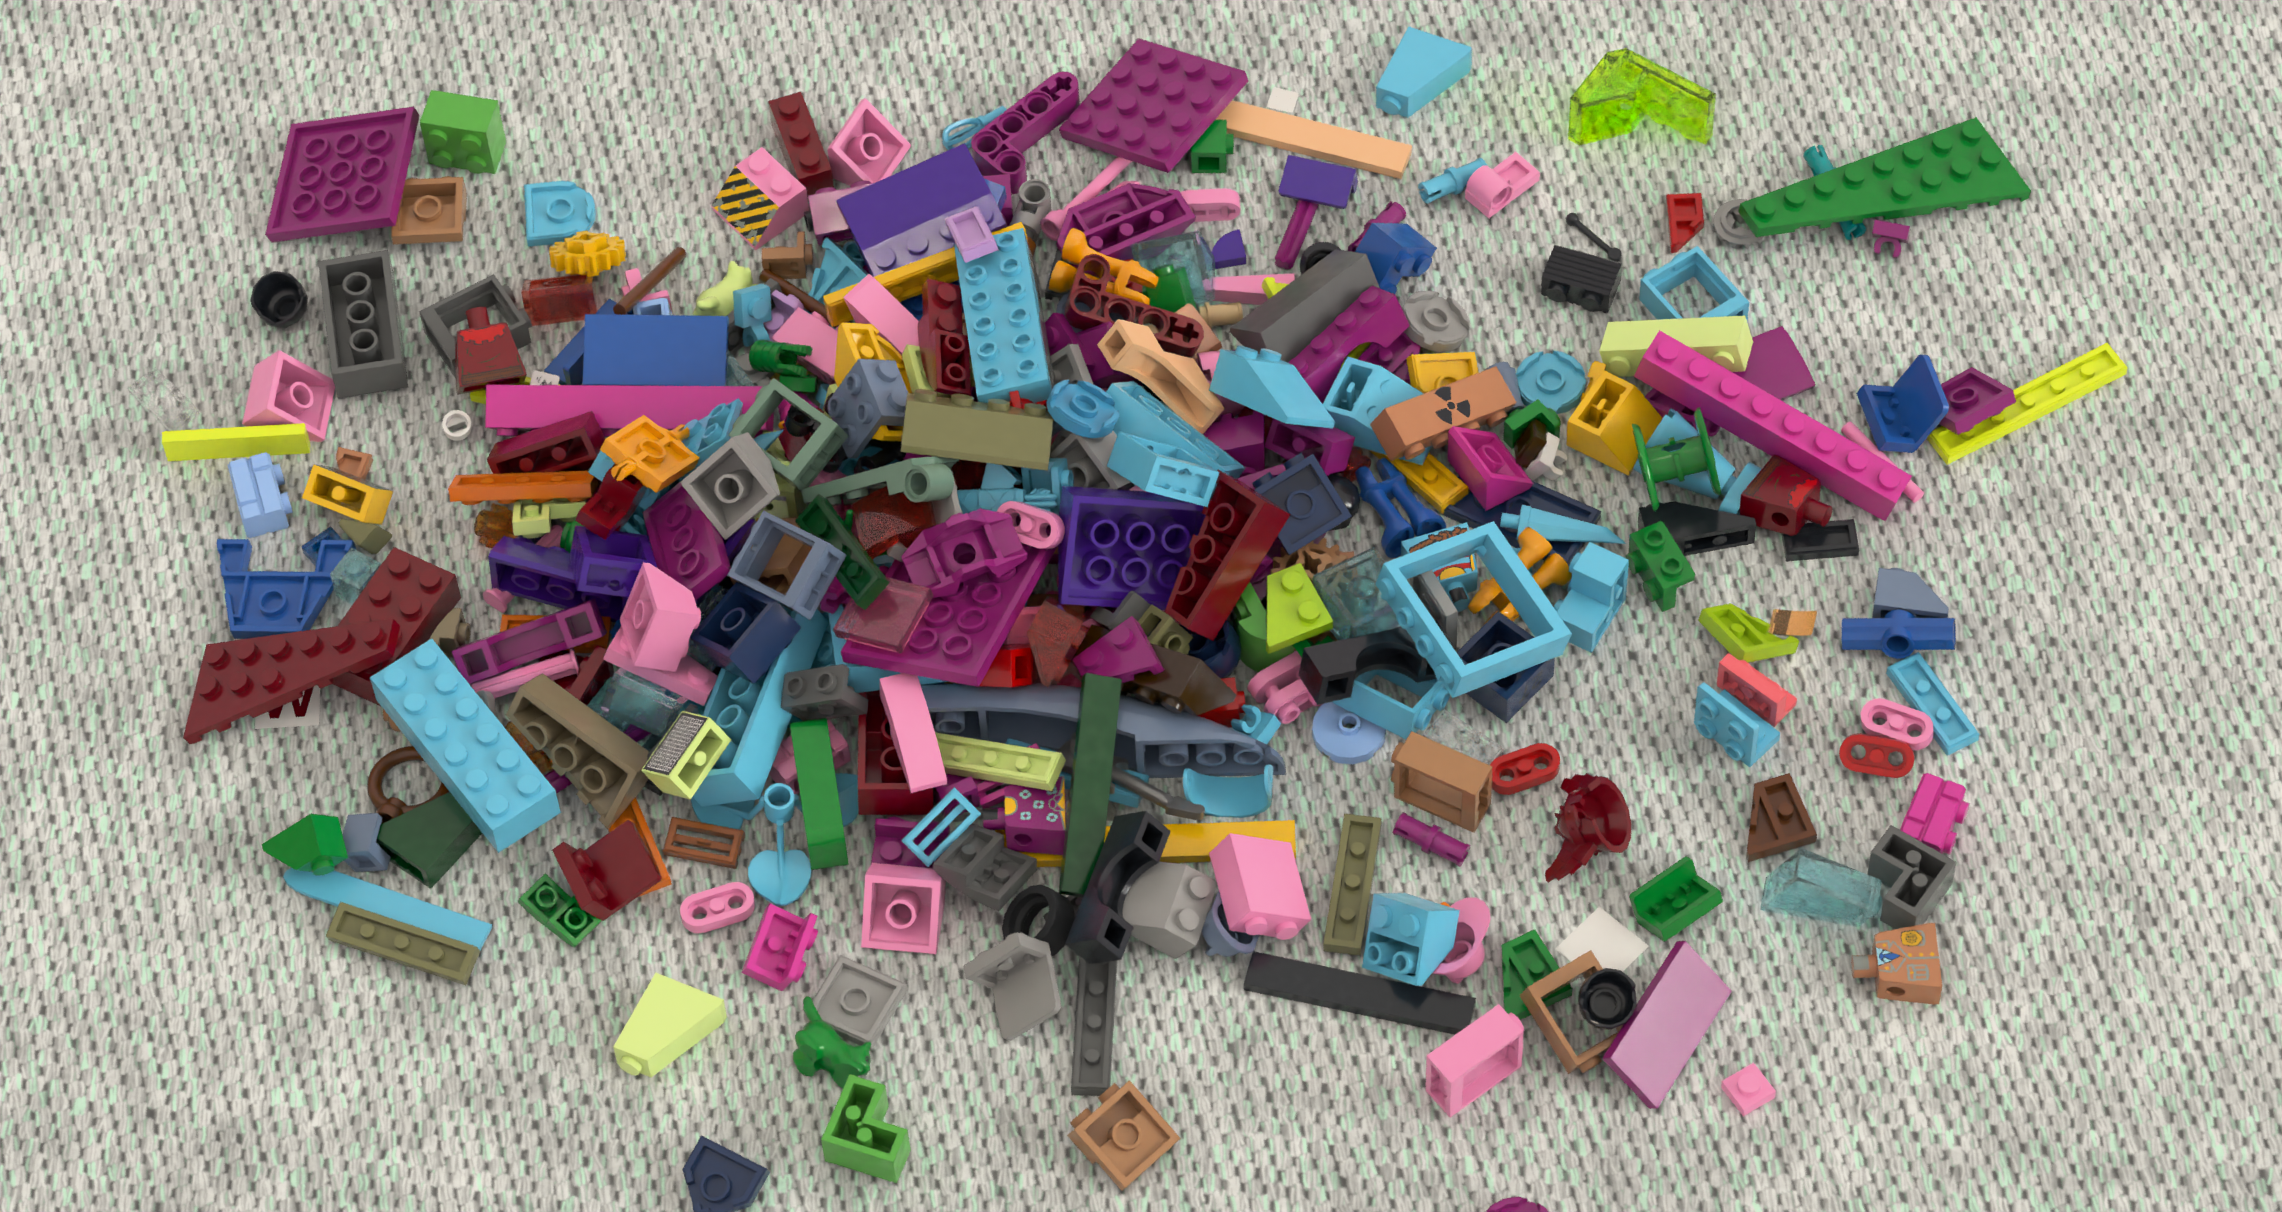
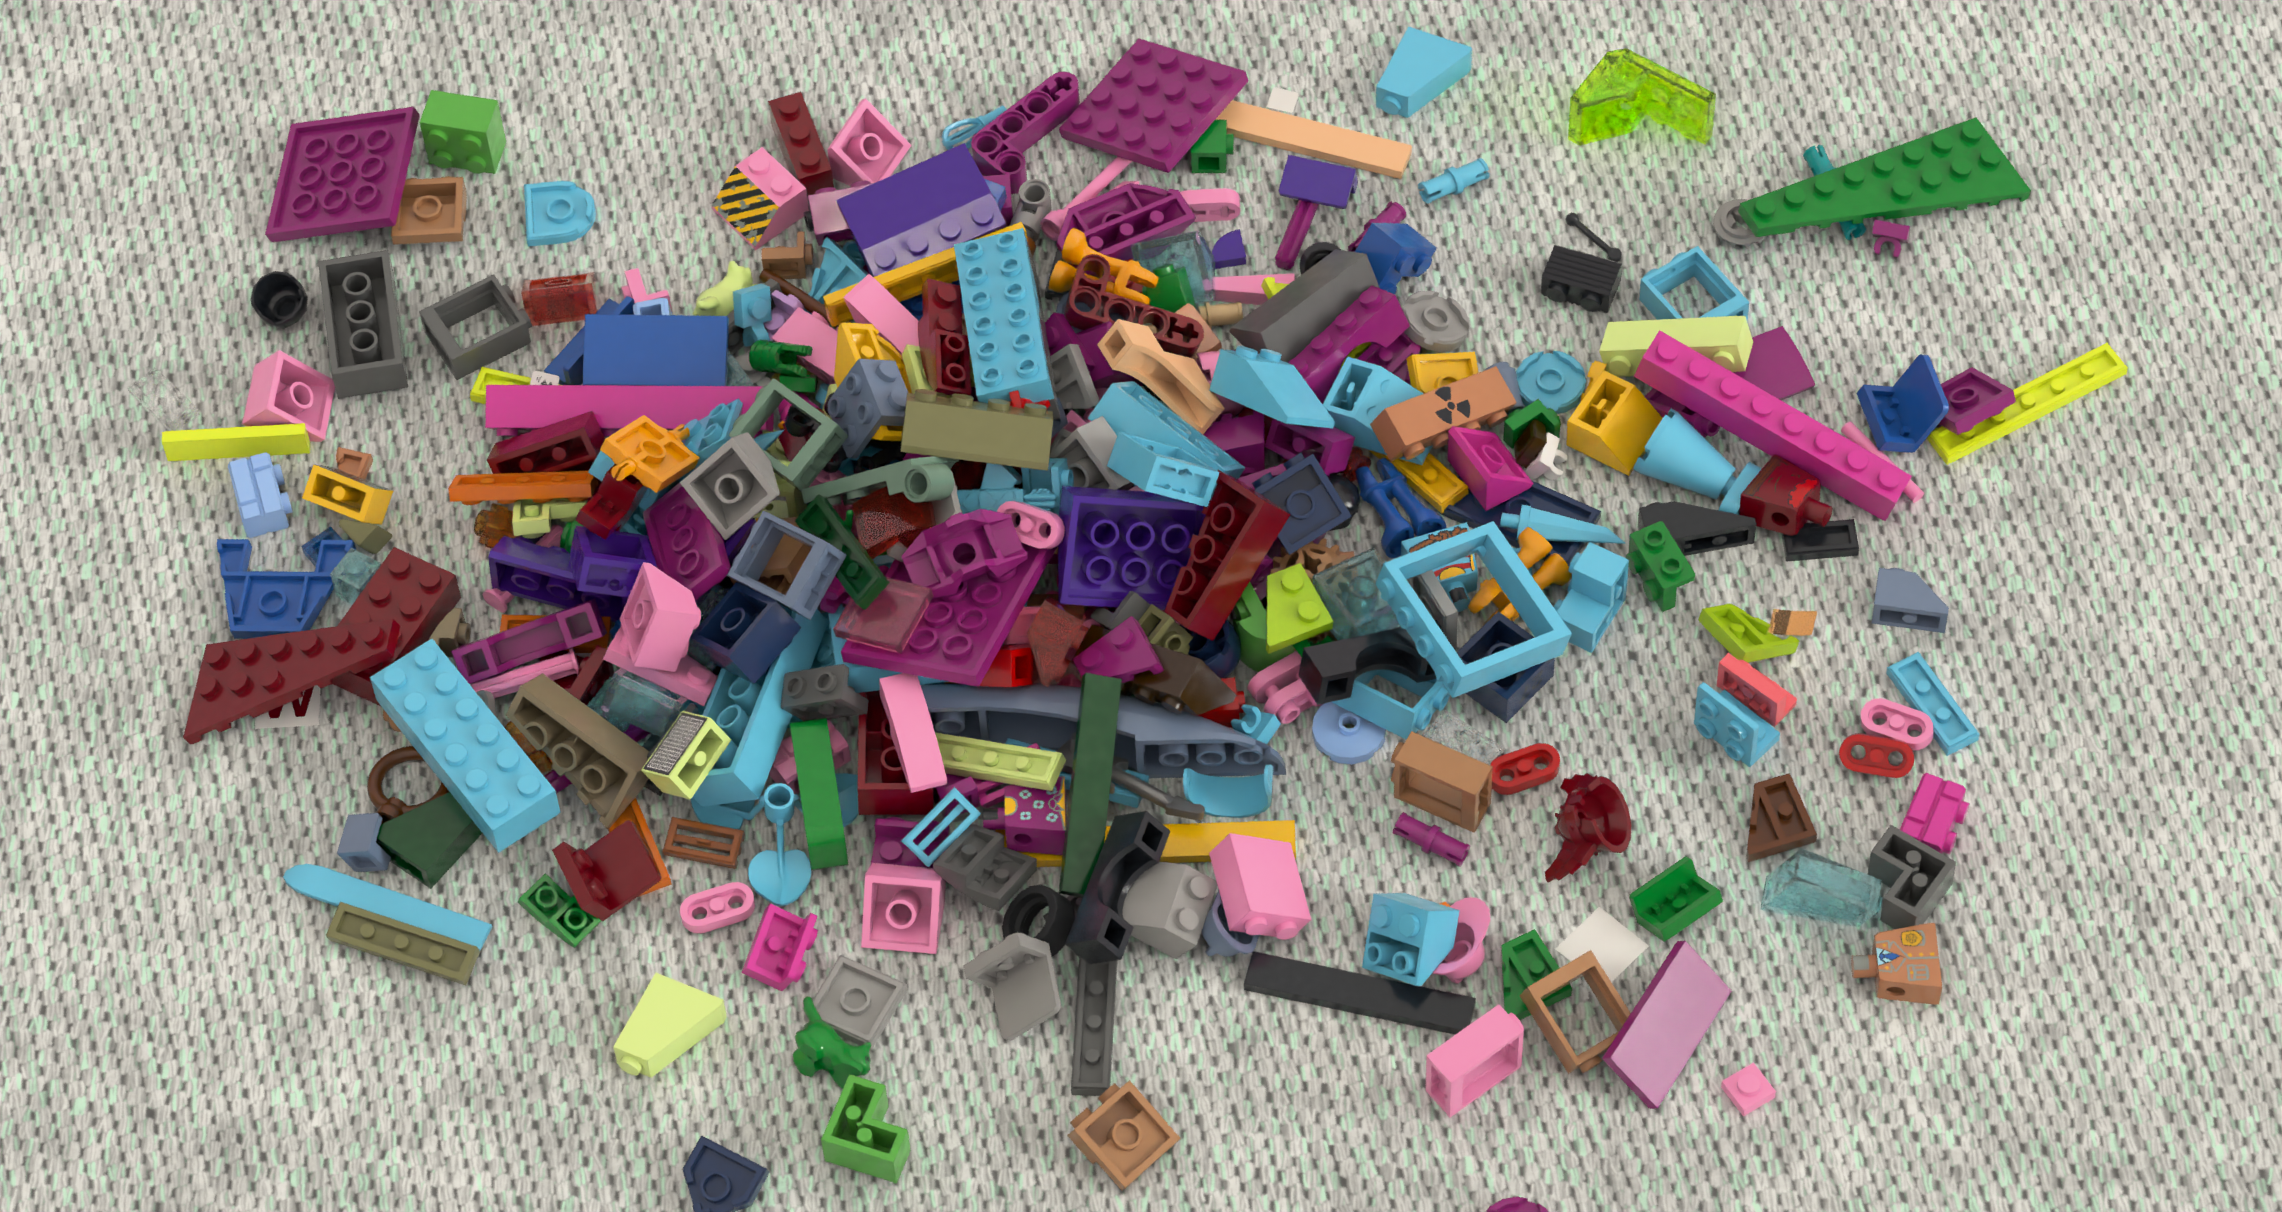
(310, 845): green slope -> none
(455, 420): white hinge -> none
(486, 354): dark red torso -> none
(587, 253): yellow gear -> none
(649, 281): reddish brown bar -> none
(971, 234): lavender tile -> none
(1082, 409): dark azure tile -> none
(1352, 884): olive plate -> none
(1497, 187): bright pink plate -> none
(1607, 998): black hair -> none
(1661, 465): green piece -> none
(1684, 218): red tile -> none
(1898, 633): blue piece -> none

